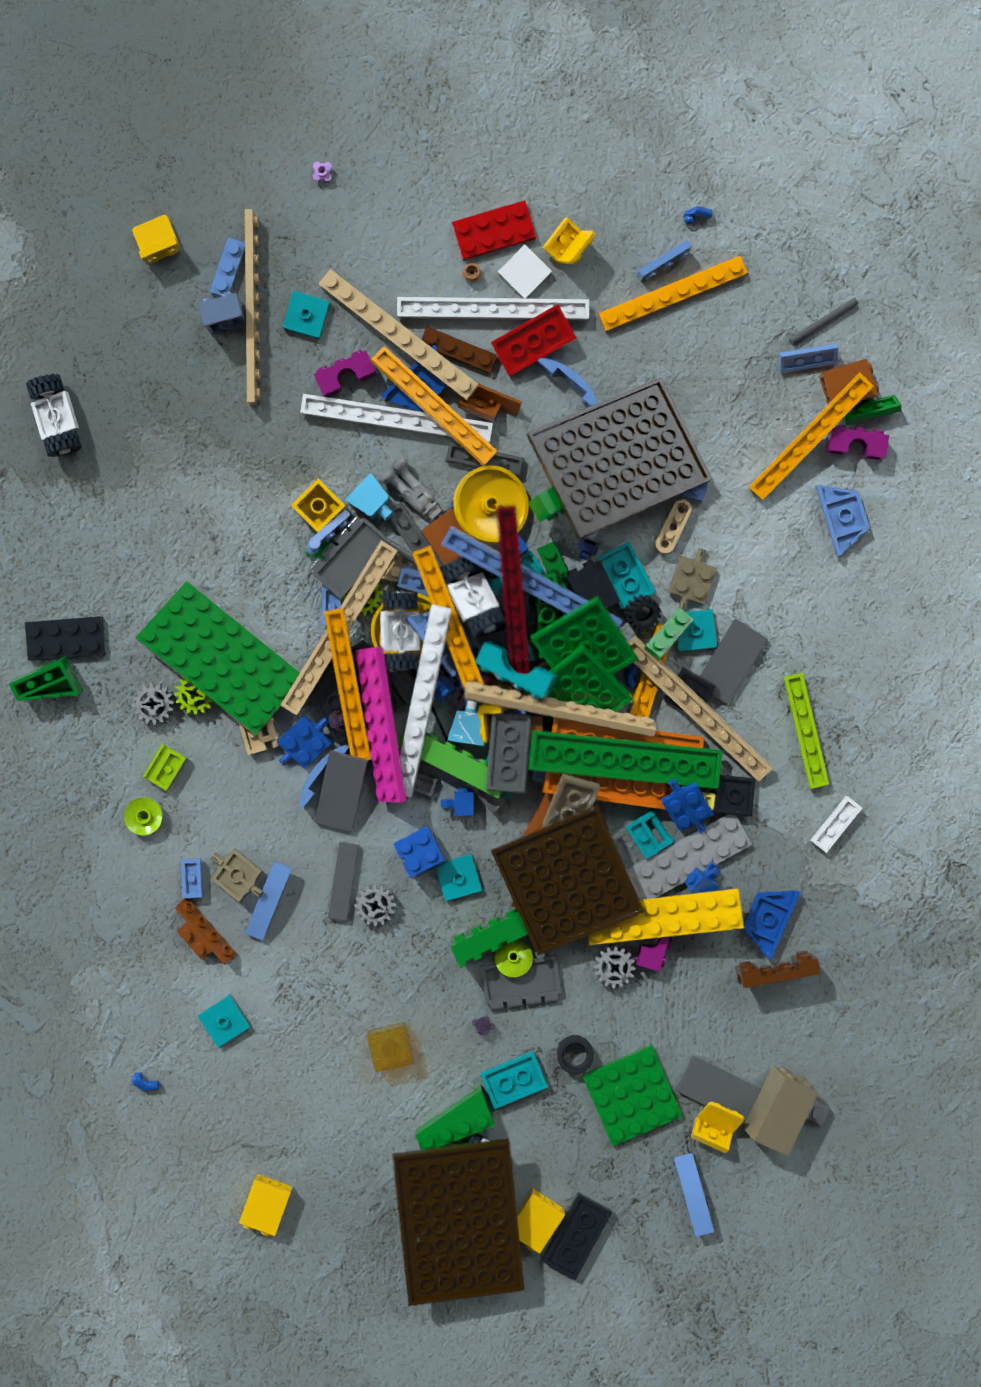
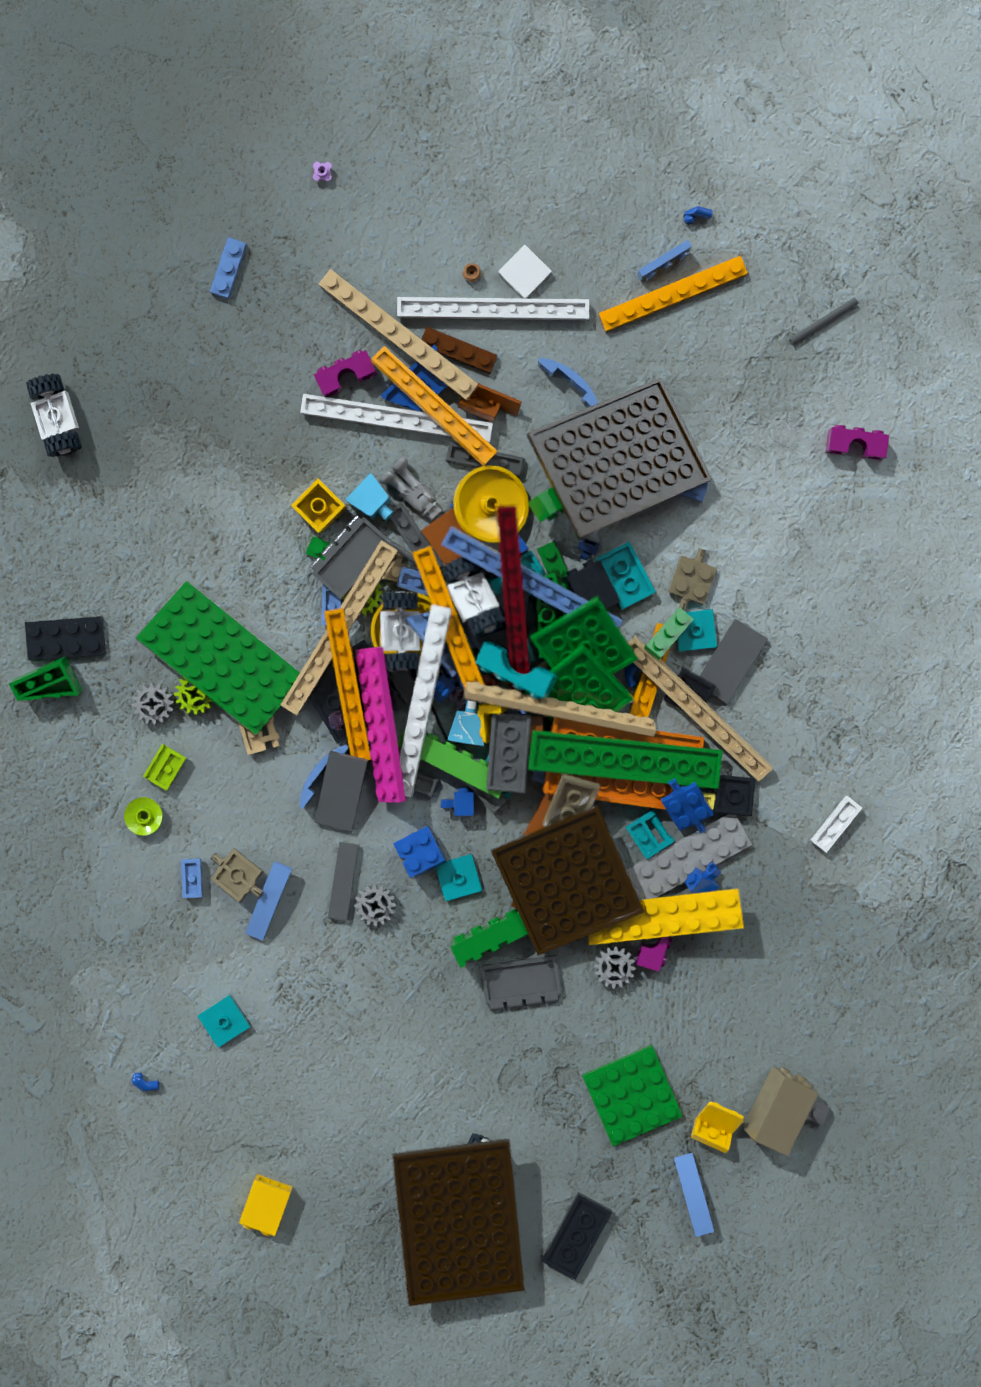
(156, 239): yellow bracket -> none
(201, 934): dark orange bracket -> none
(222, 312): sand blue brick -> none
(252, 299): tan plate -> none
(304, 741): blue plate -> none
(306, 314): teal plate -> none
(328, 532): medium blue plate -> none
(390, 1047): clear yellow brick -> none
(457, 1121): green wedge -> none
(483, 1025): clear purple plate -> none
(494, 230): red plate -> none
(513, 1079): teal plate -> none
(516, 967): lime dish -> none
(533, 340): red plate -> none
(538, 1220): yellow brick -> none
(568, 242): yellow bracket -> none
(571, 1068): black tyre -> none
(654, 613): black tyre -> none
(679, 520): tan plate -> none
(711, 1084): dark grey tile -> none
(769, 918): blue wing -> none
(803, 965): reddish brown piece -> none
(806, 730): lime plate -> none
(808, 358): medium blue plate -> none
(811, 436): light orange plate -> none
(836, 379): dark orange brick -> none
(843, 516): medium blue wing -> none
(872, 410): green plate -> none

